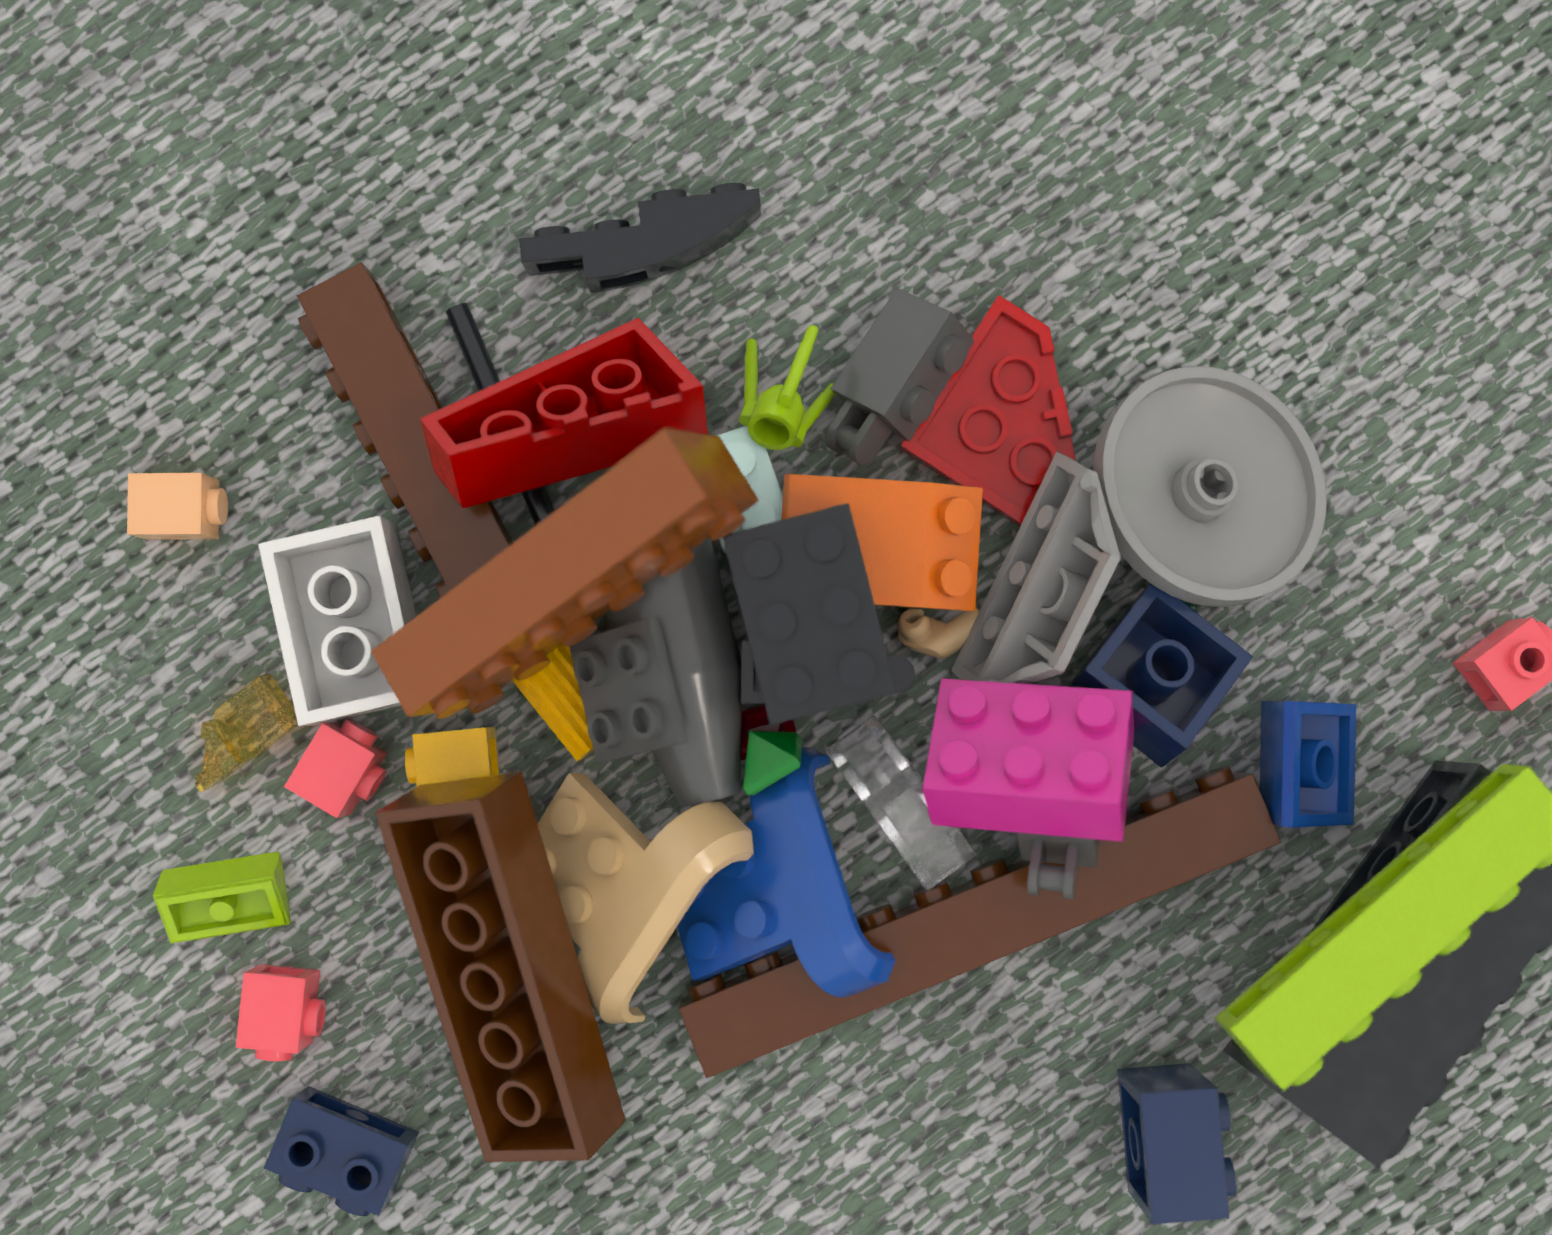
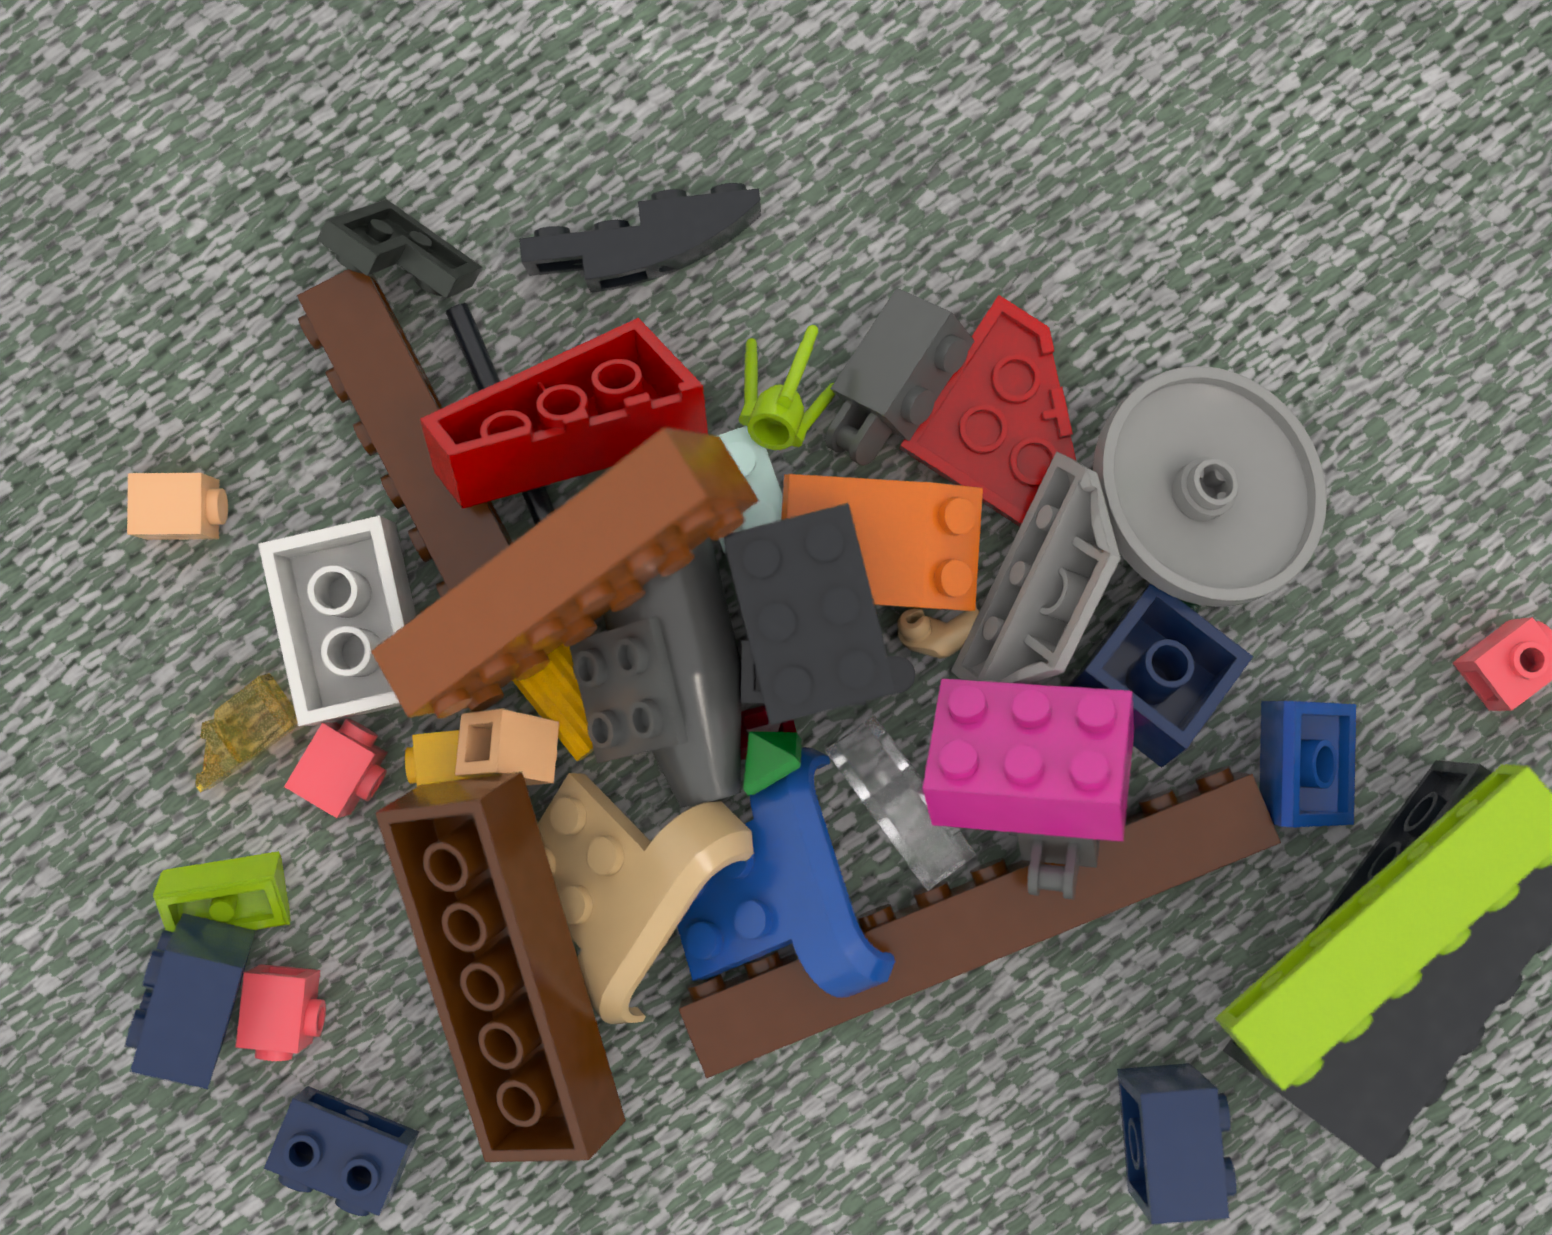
(190, 1000): none -> dark blue brick
(387, 236): none -> pearl dark grey plate
(507, 743): none -> light nougat brick

